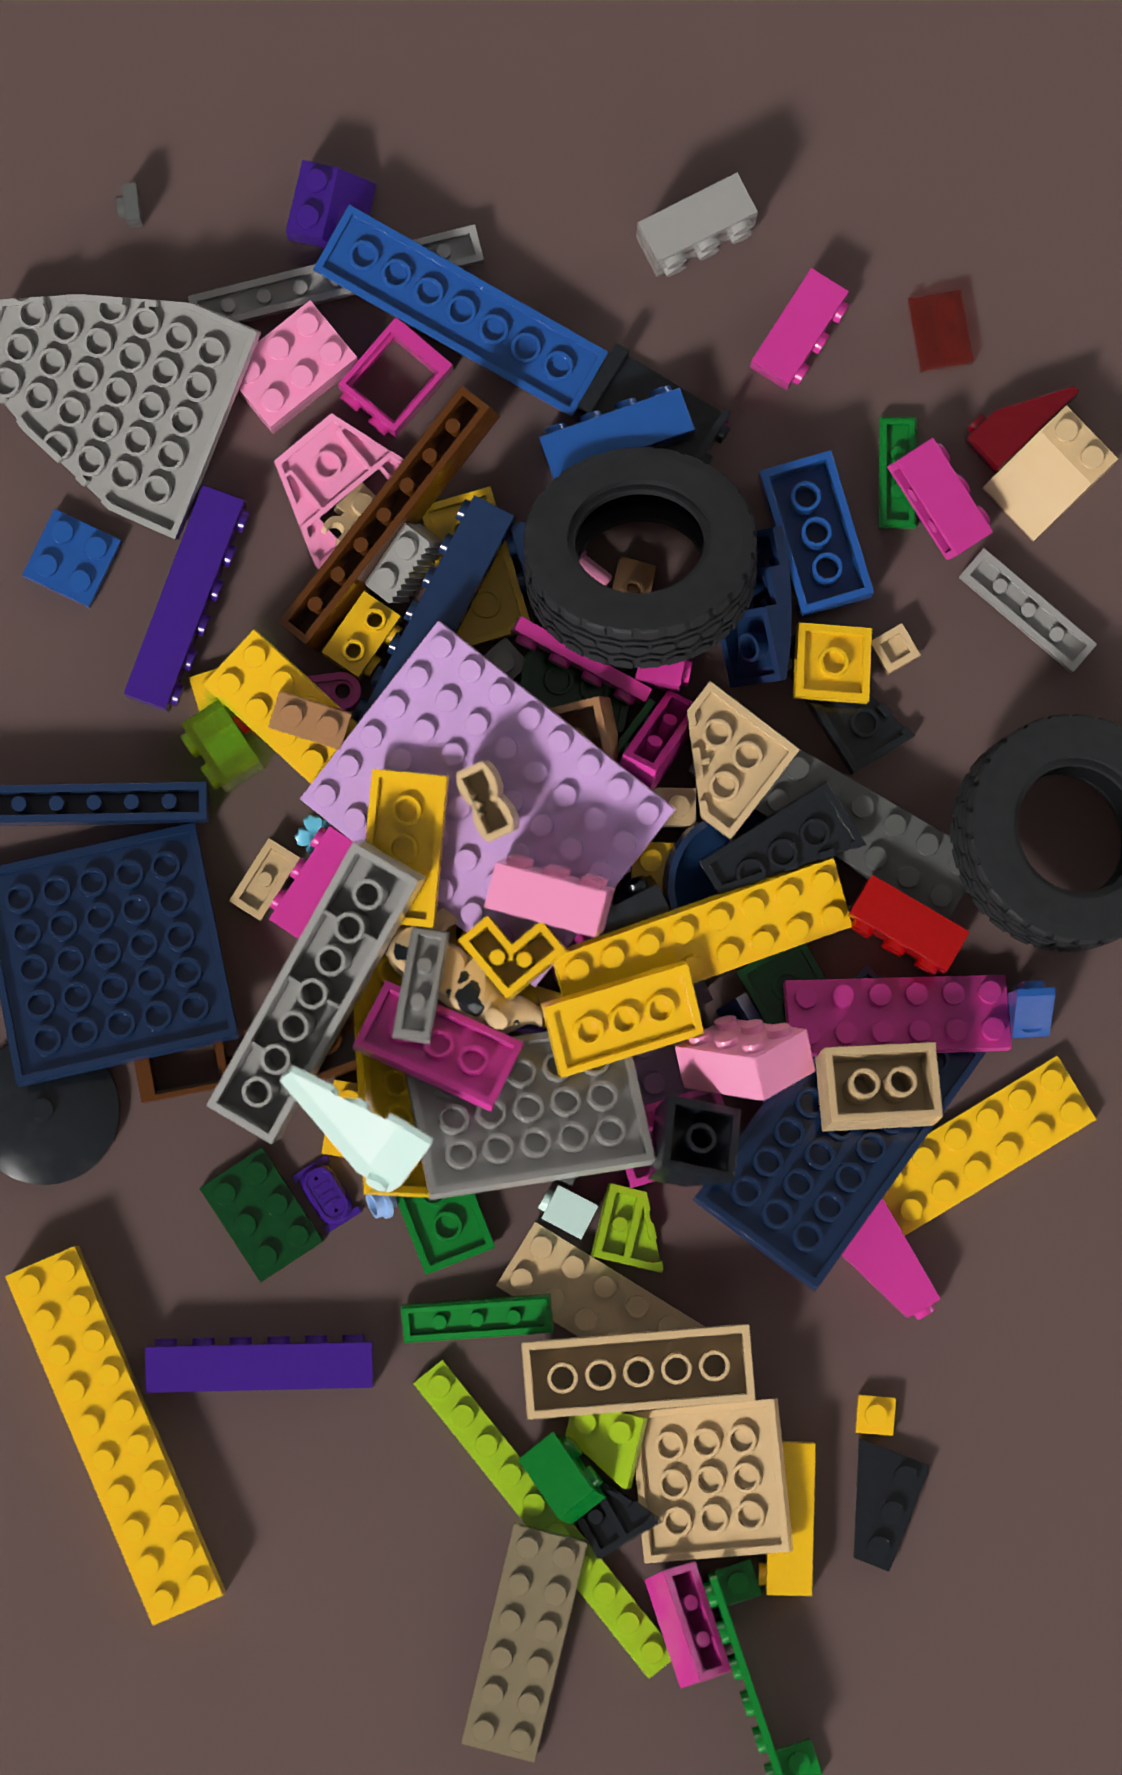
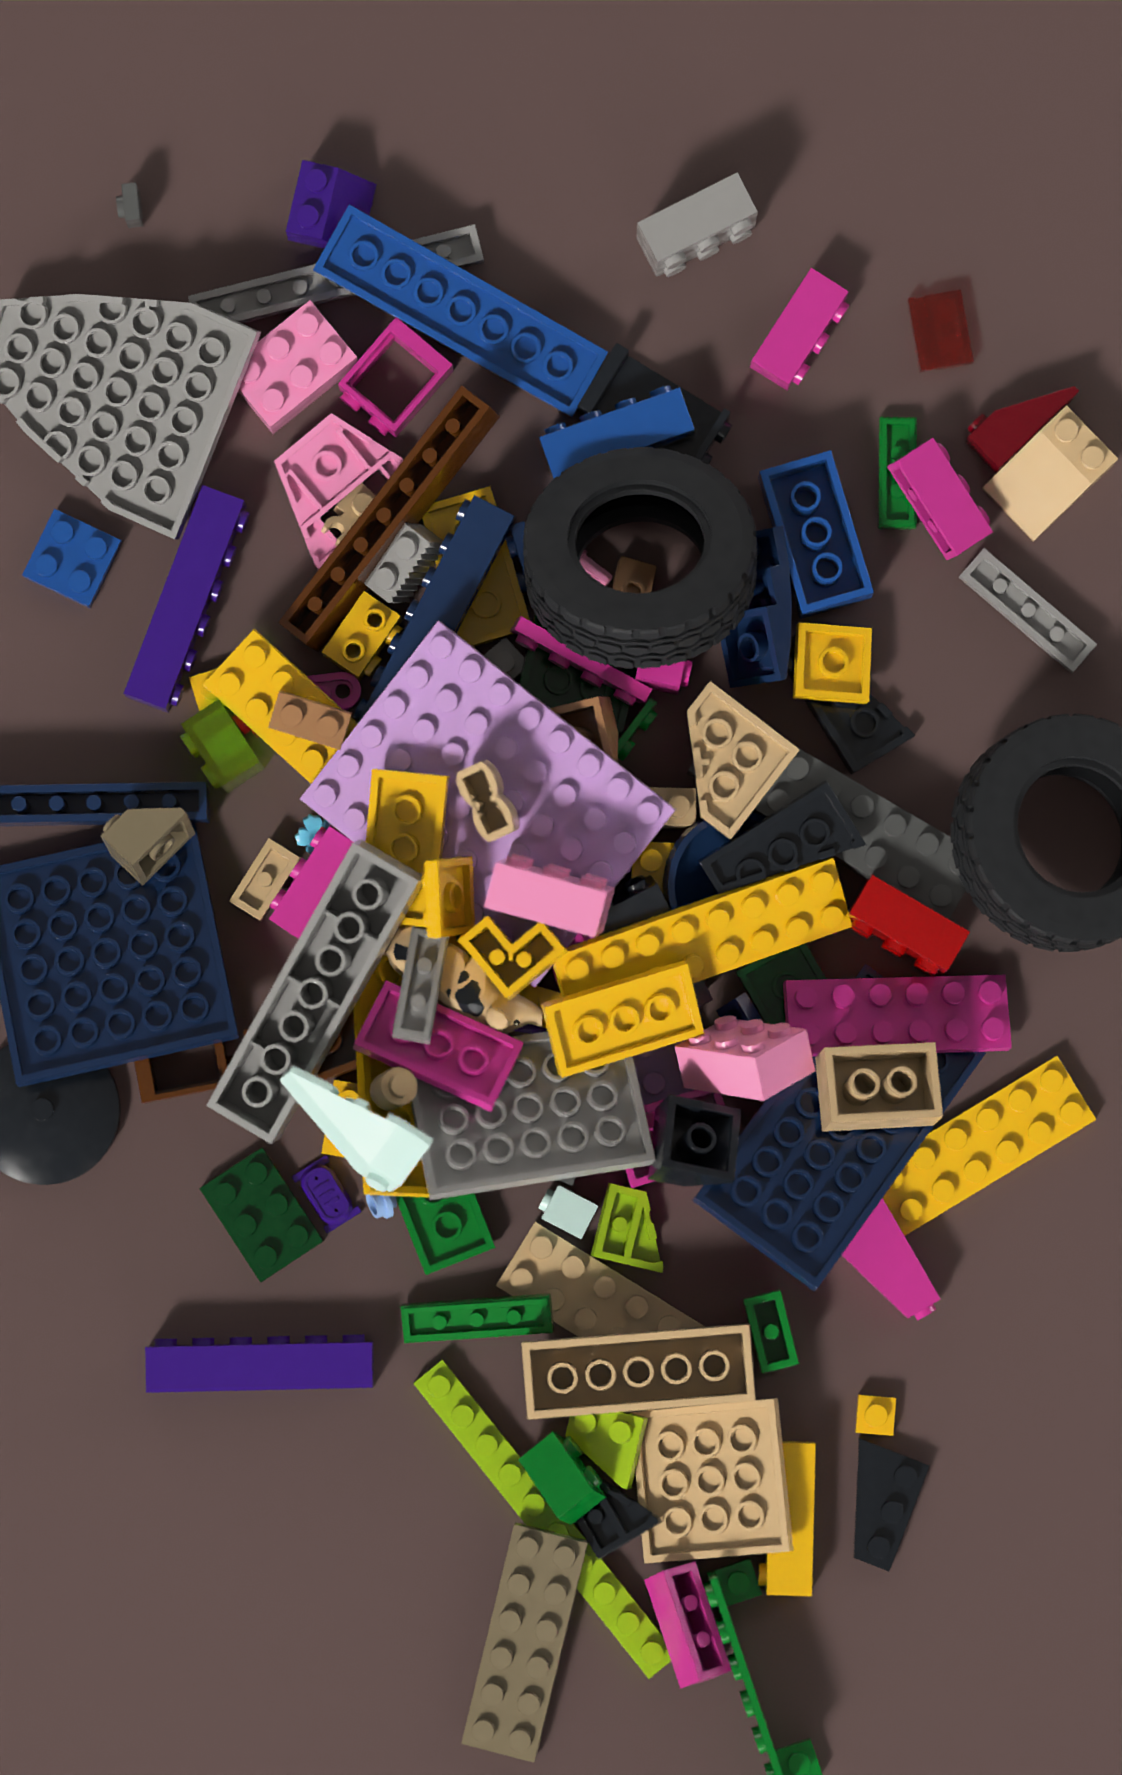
(115, 1435): yellow brick -> none
(146, 839): none -> dark tan slope
(393, 1088): none -> tan brick
(448, 896): none -> yellow plate
(659, 740): dark pink brick -> none
(770, 1331): none -> green brick
(895, 649): tan plate -> none
(1031, 1010): blue slope -> none

